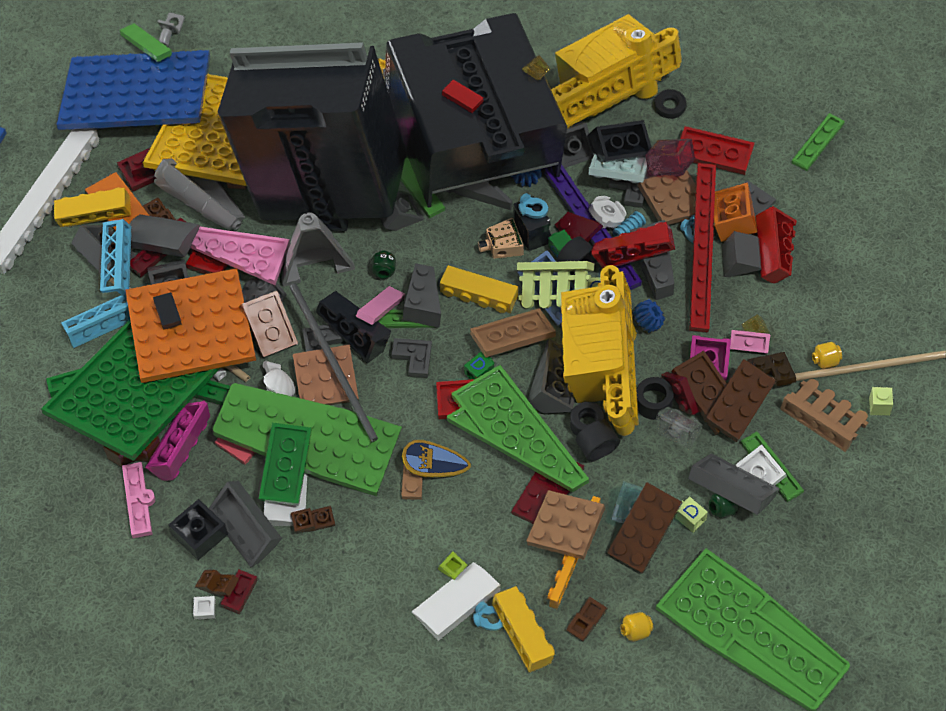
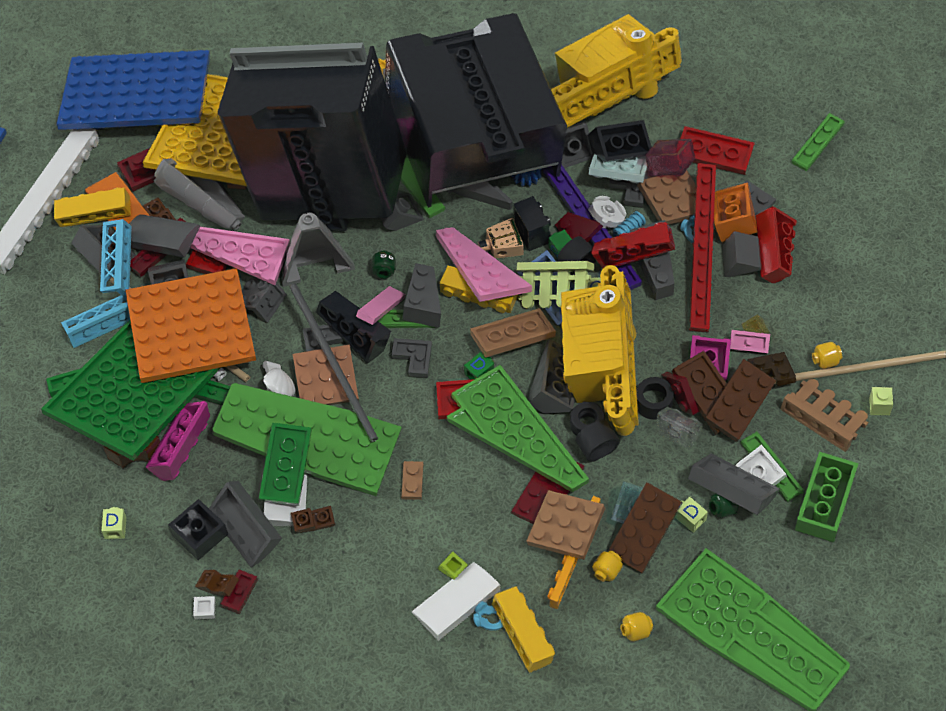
(113, 523): none -> yellowish green brick
(138, 500): bright pink hinge -> none
(145, 42): bright green tile -> none
(167, 310): black tile -> none
(169, 28): light grey bracket -> none
(238, 452): coral tile -> none
(269, 324): nougat plate -> none
(433, 460): shield -> none
(462, 96): red tile -> none
(481, 271): none -> bright pink wing
(526, 200): medium azure piece -> none
(536, 68): clear yellow slope -> none
(586, 619): reddish brown slope -> none
(607, 566): none -> yellow head
(648, 315): blue gear -> none
(670, 94): black tyre -> none
(826, 496): none -> bright green brick

